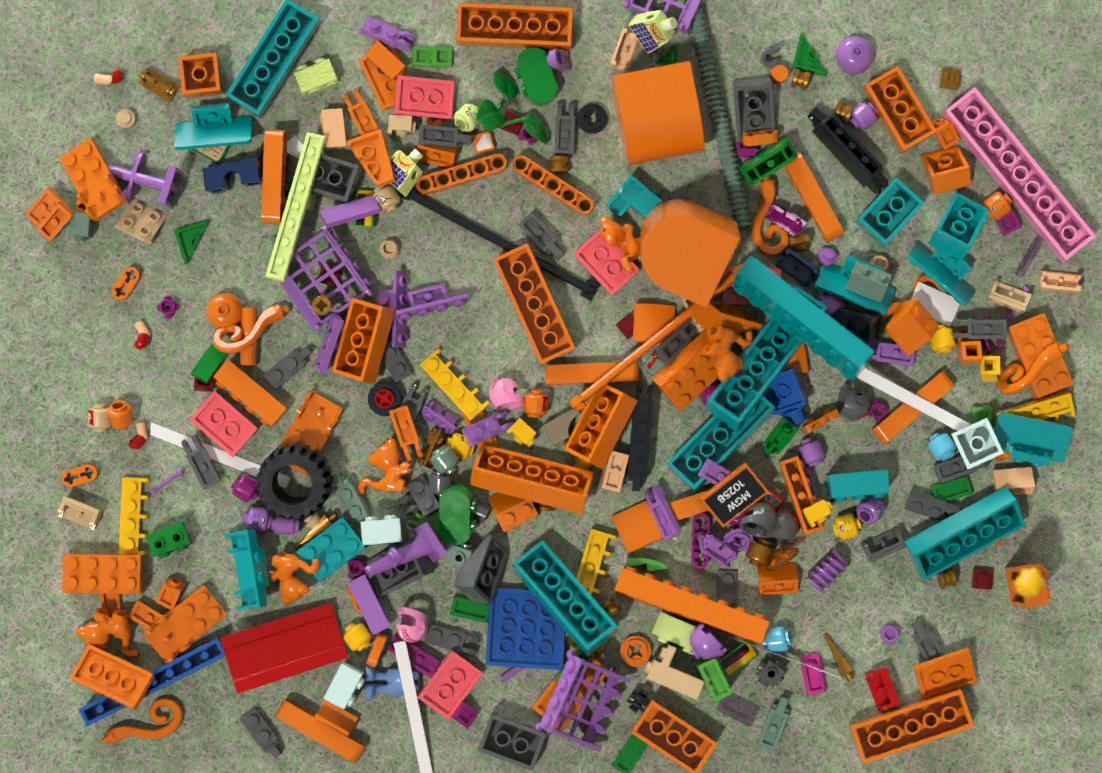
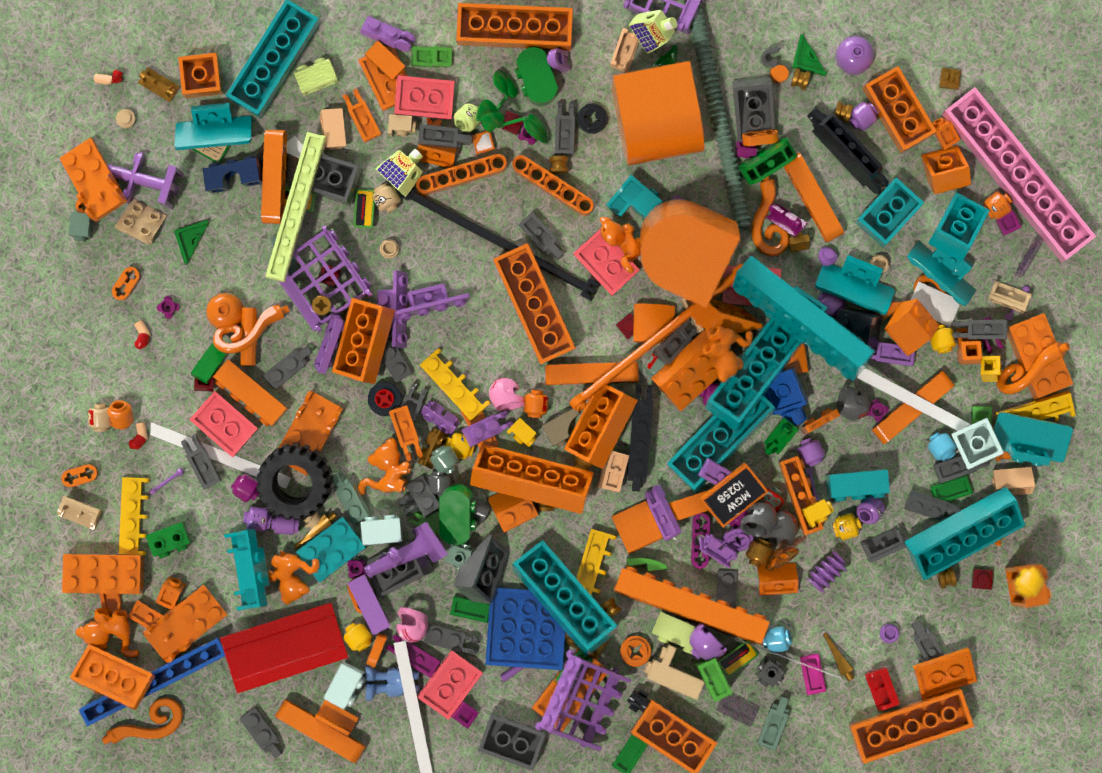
(49, 214): orange slope -> none
(349, 211): medium lavender tile -> none
(374, 157): orange wing -> none
(796, 267): dark blue hinge -> none
(868, 281): sand green brick -> none
(1059, 281): light nougat hinge -> none

